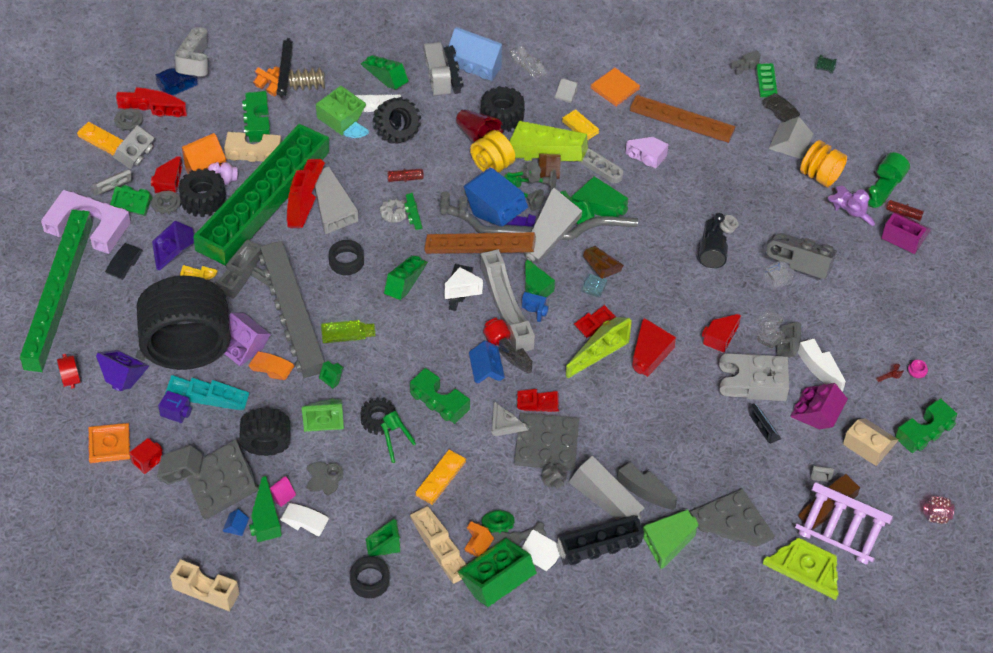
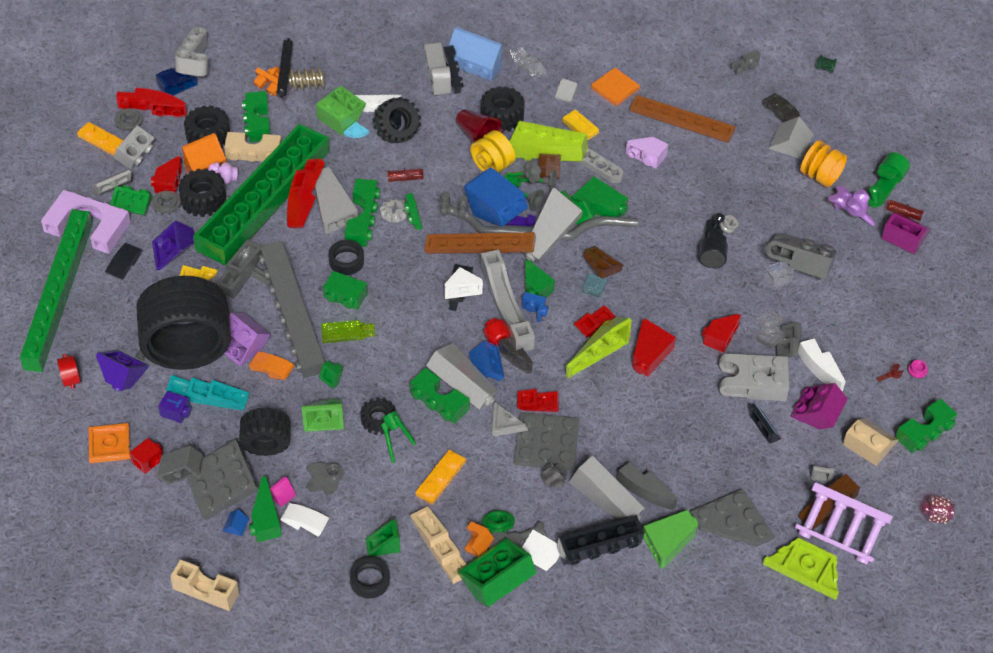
(203, 118): none -> black tyre
(345, 290): none -> green brick
(364, 195): none -> green arch
(387, 71): green slope -> none
(404, 277): green slope -> none
(462, 375): none -> light grey slope
(768, 72): green slope -> none

